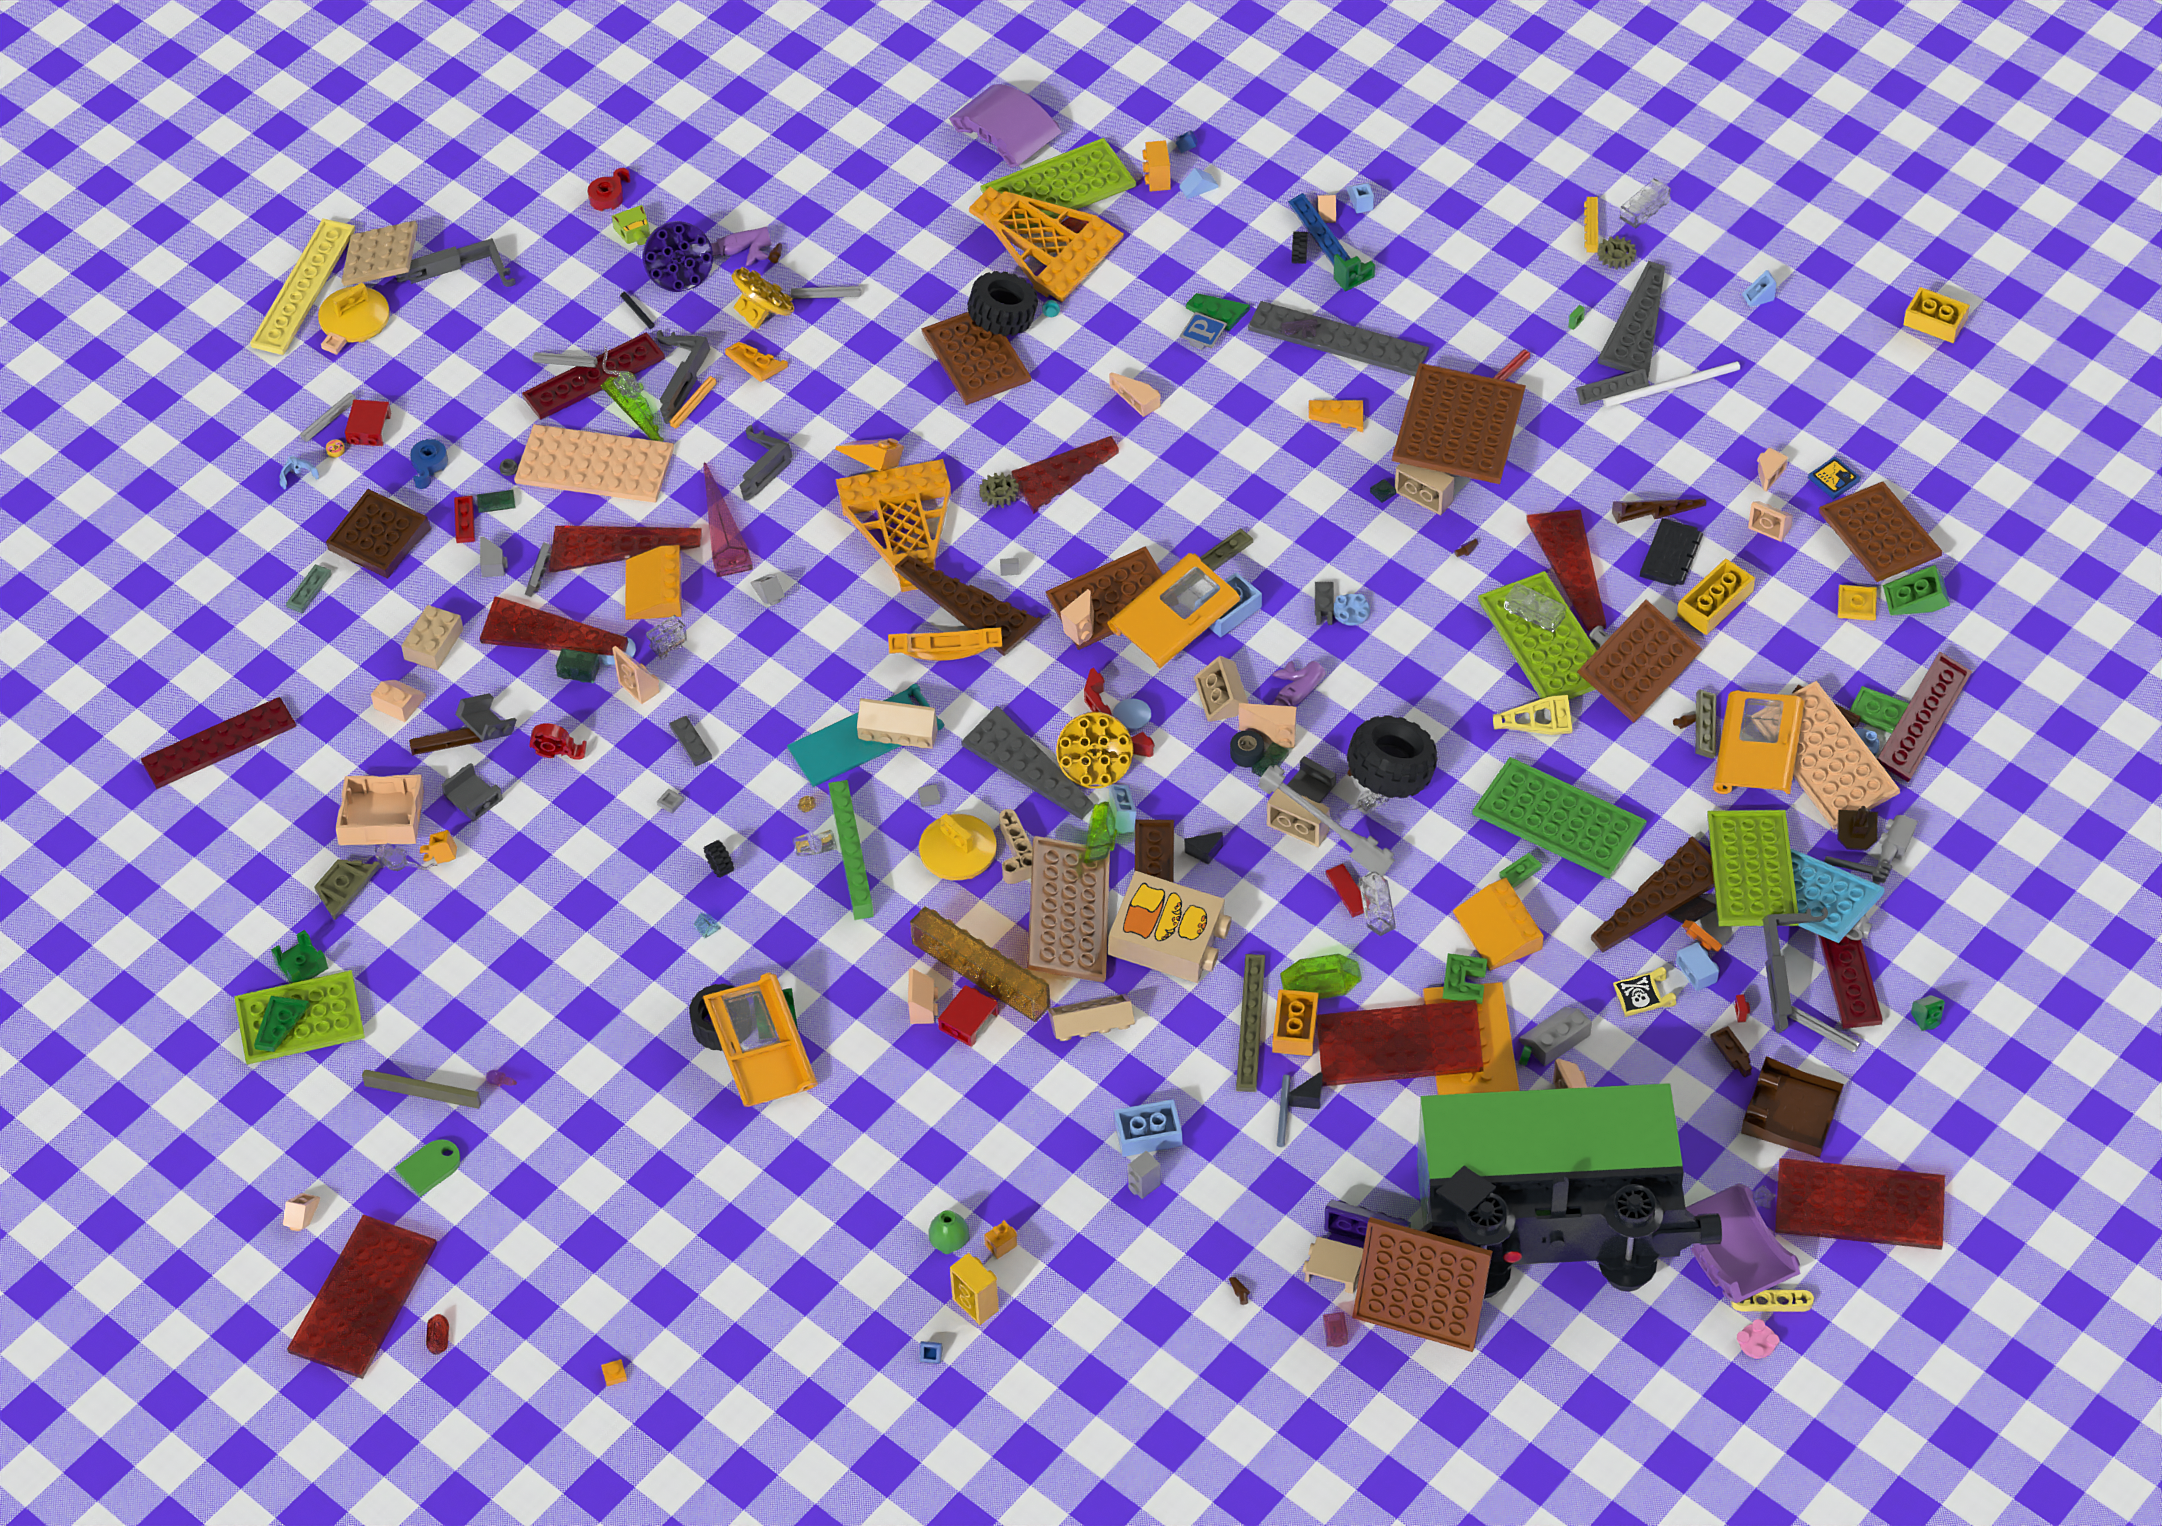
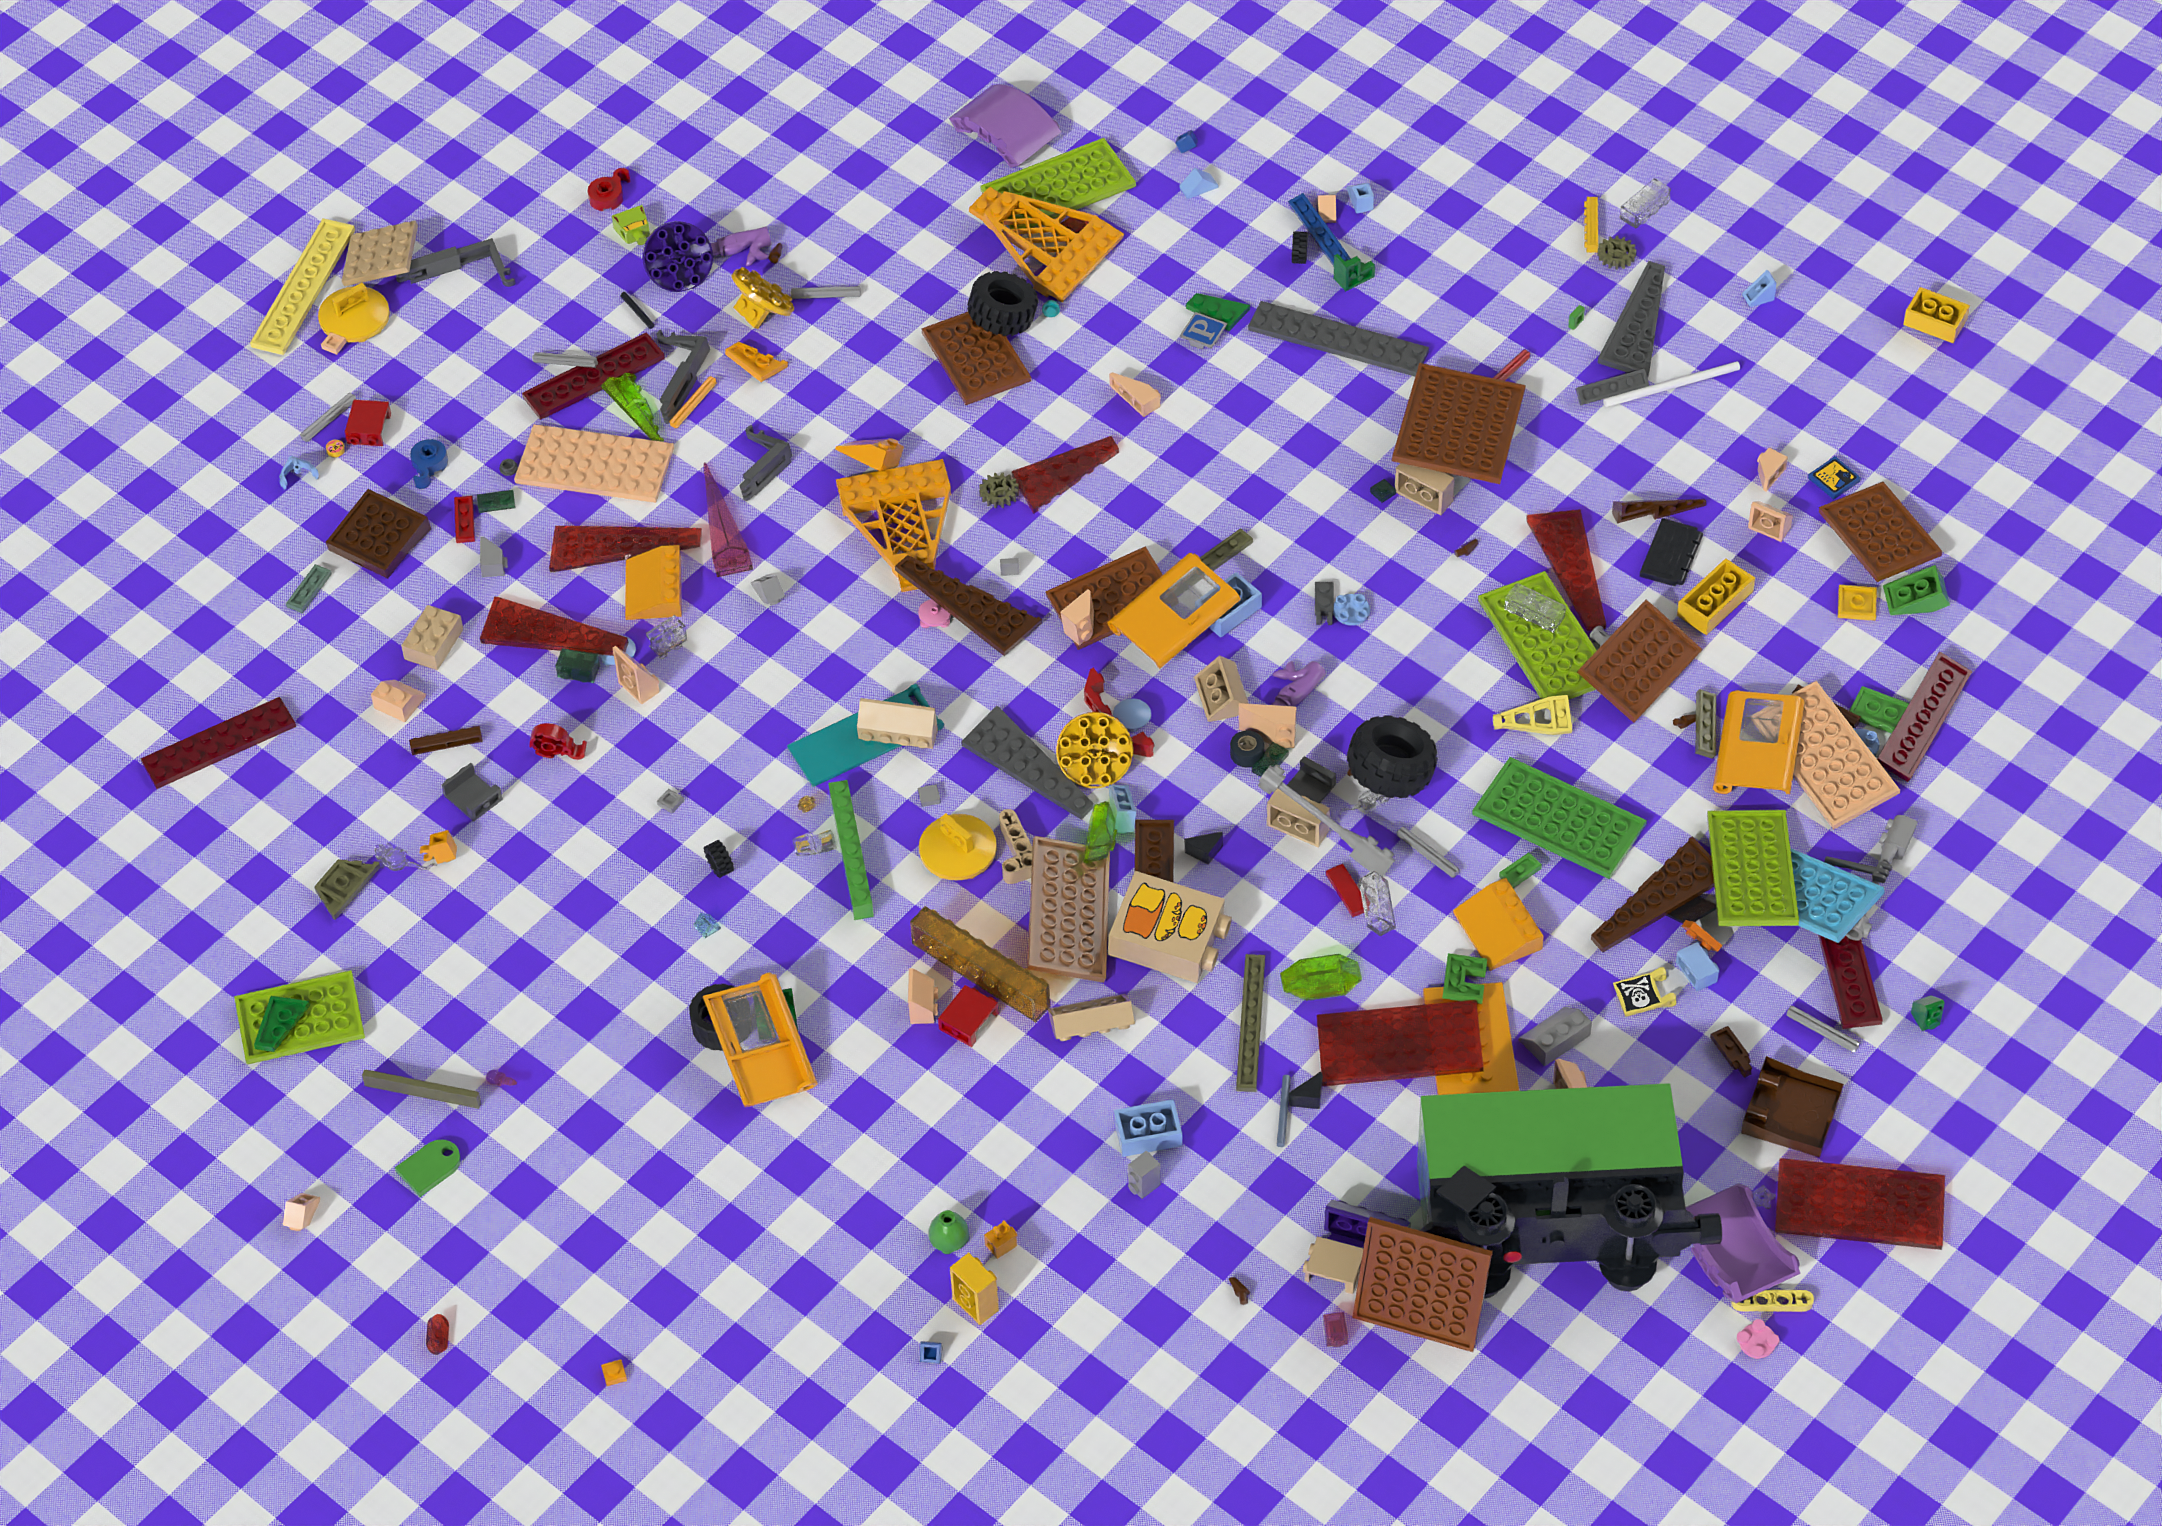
(300, 961): green panel -> none
(362, 1296): clear red plate -> none
(380, 810): light nougat tile -> none
(477, 715): dark grey panel -> none
(538, 570): plate -> none
(625, 381): clear animal -> none
(690, 741): dark grey plate -> none
(933, 615): none -> bright pink piece
(945, 645): light orange piece -> none
(1156, 165): light orange brick -> none
(1291, 328): clear purple plate -> none
(1295, 1022): light orange brick -> none
(1338, 411): light orange wing -> none
(1428, 852): none -> light grey axle
(1525, 1055): green tile -> none
(1741, 1008): red plate -> none
(1776, 965): dark grey hinge -> none
(1857, 828): dark brown piece -> none

